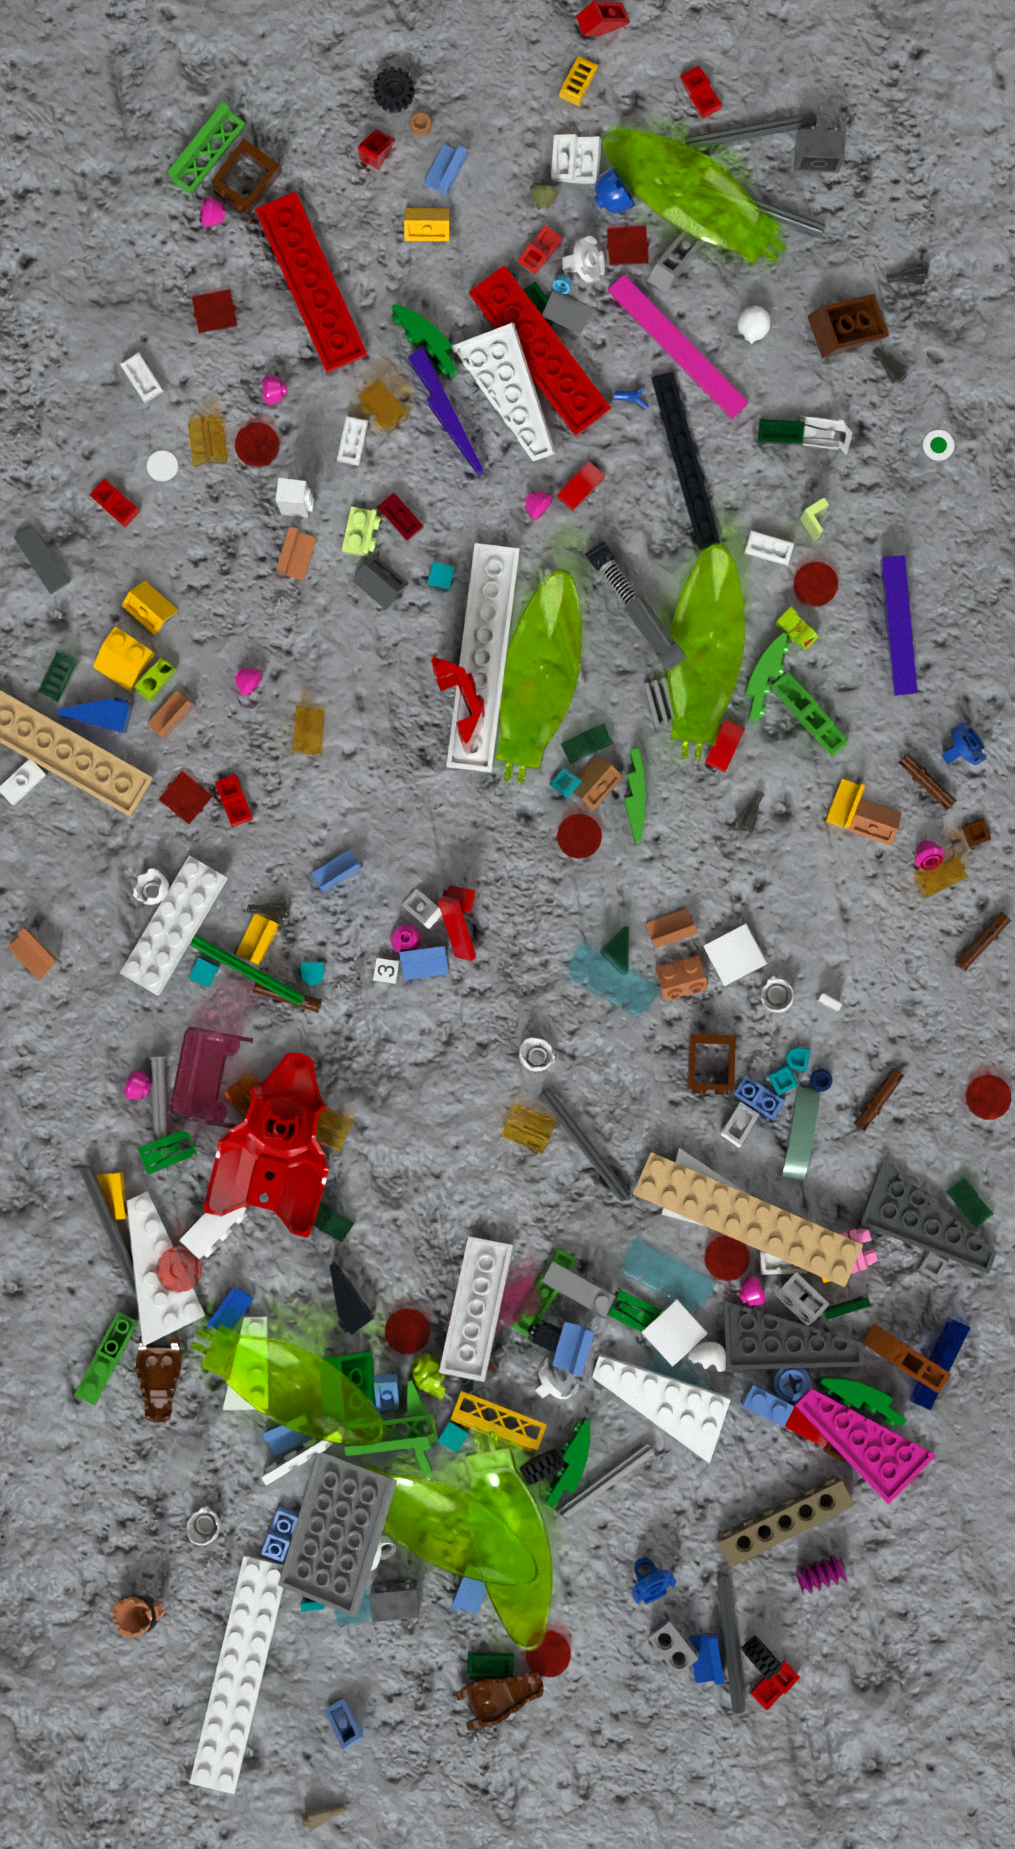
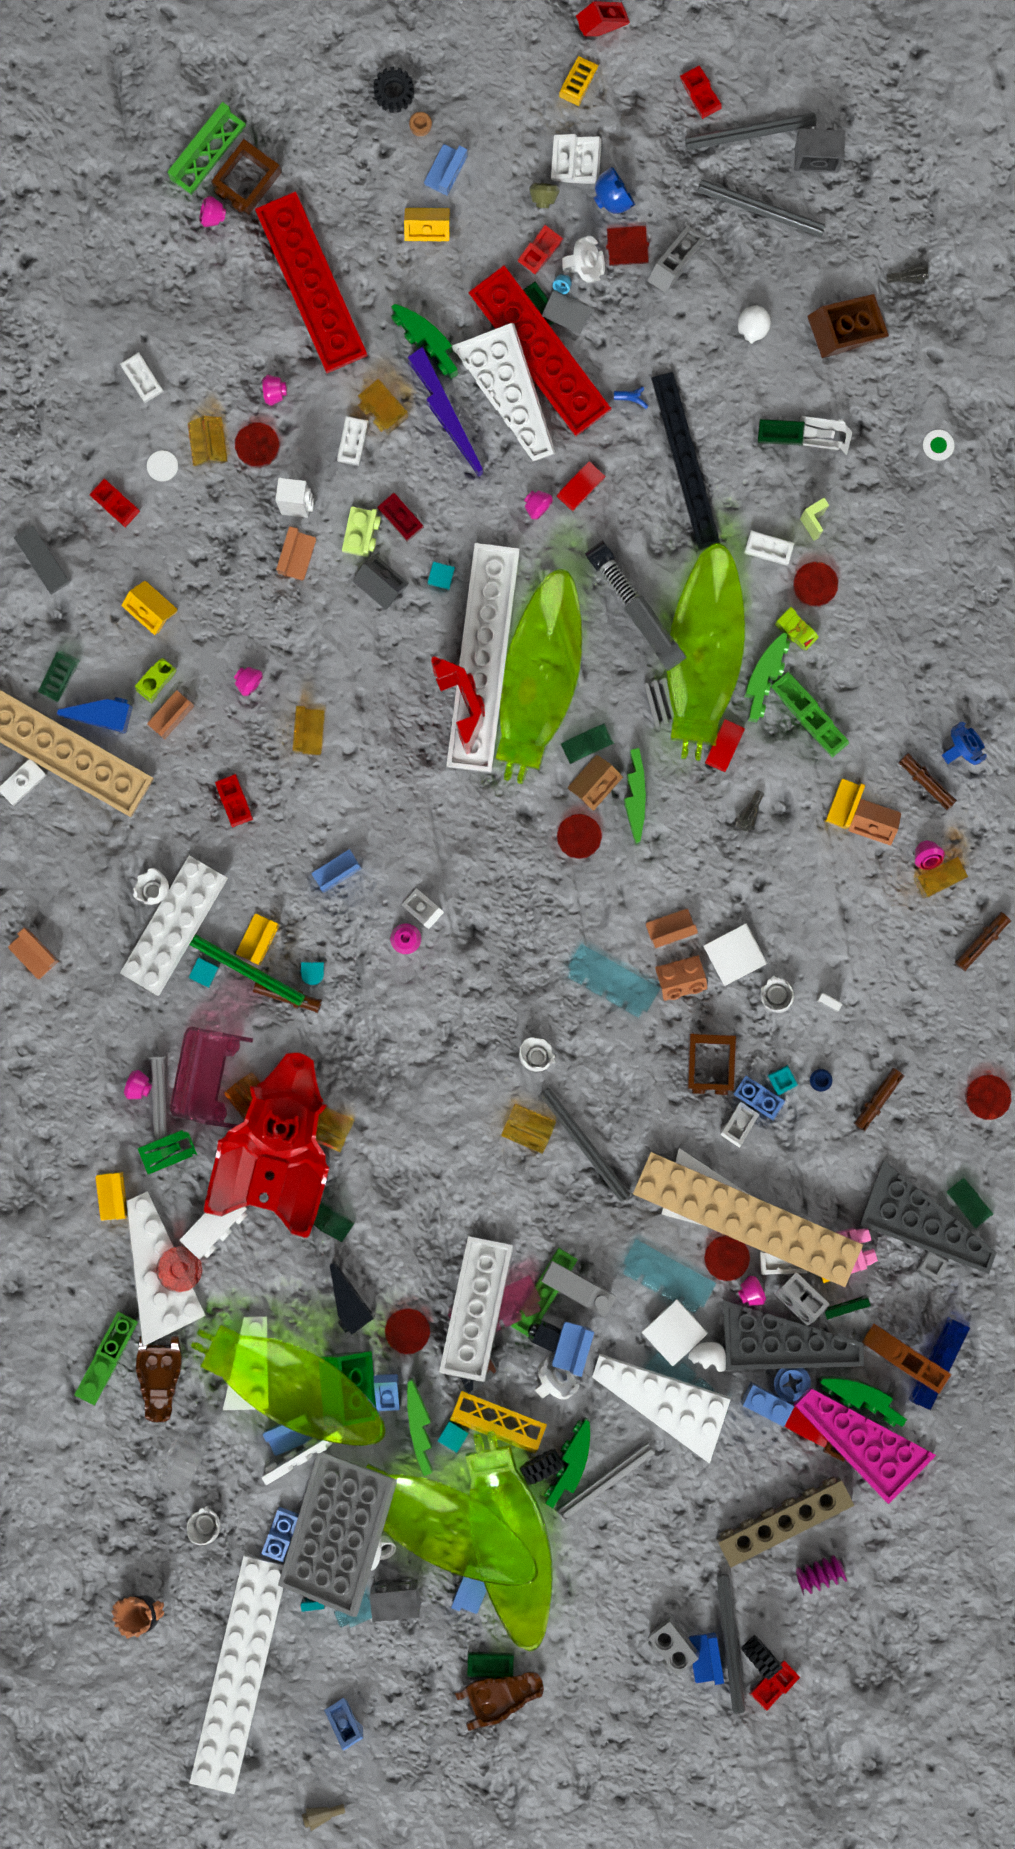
(109, 1224): dark grey axle -> none
(123, 659): yellow slope -> none
(185, 797): clear red piece -> none
(214, 311): clear red piece -> none
(231, 1309): blue panel -> none
(274, 910): clear smoke cone -> none
(375, 148): red slope -> none
(386, 970): white tile -> none
(399, 1442): bright green fence -> none
(424, 962): medium blue panel -> none
(427, 1375): lime head -> none
(456, 928): red tile -> none
(464, 895): red slope -> none
(551, 1656): clear red tile -> none
(565, 782): teal tile -> none
(617, 951): clear green slope -> none
(641, 1316): green piece -> none
(651, 1585): blue tile -> none
(678, 347): dark pink tile -> none
(691, 192): clear neon green windscreen -> none
(798, 1058): teal tile -> none
(801, 1133): sand green slope -> none
(894, 369): clear smoke cone -> none
(898, 624): dark purple slope -> none
(976, 832): reddish brown tile -> none

